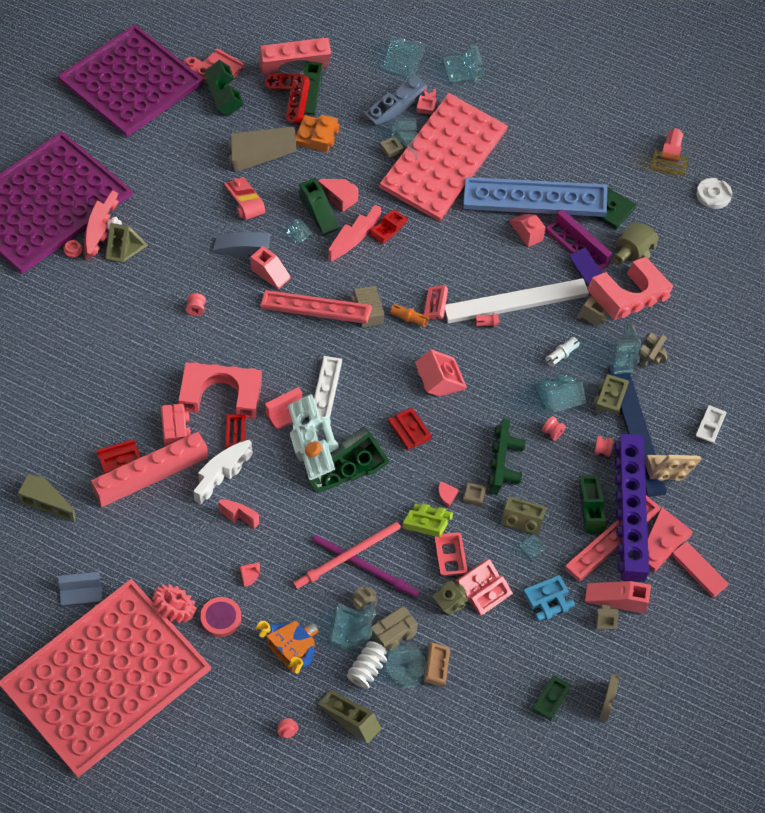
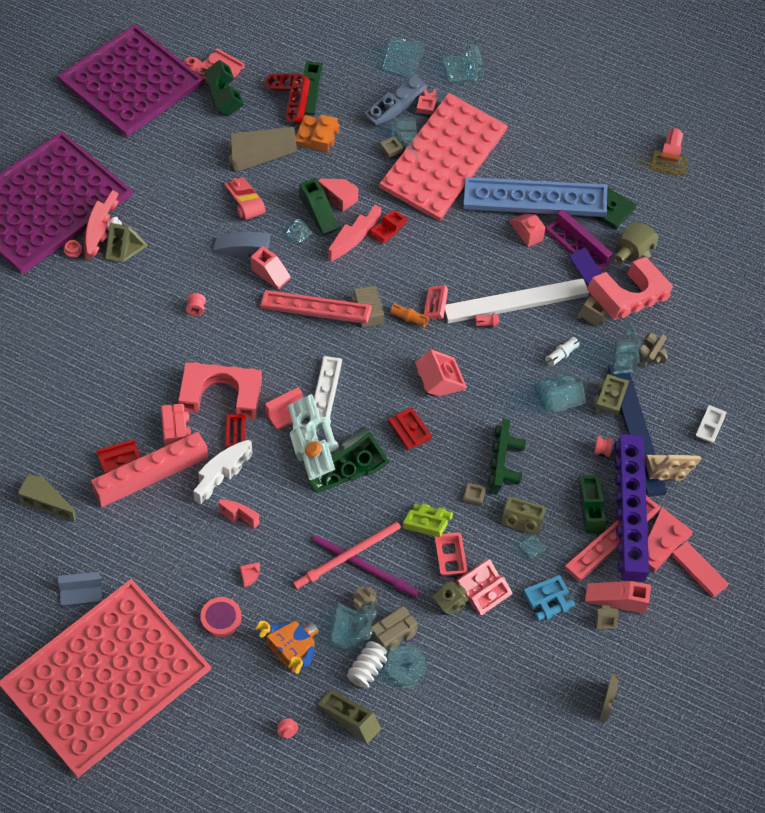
(174, 603): coral gear -> none
(275, 55): coral arch -> none
(437, 664): medium nougat plate -> none
(447, 493): coral tile -> none
(552, 698): dark green plate -> none
(553, 428): coral wheel -> none
(714, 193): white tile -> none

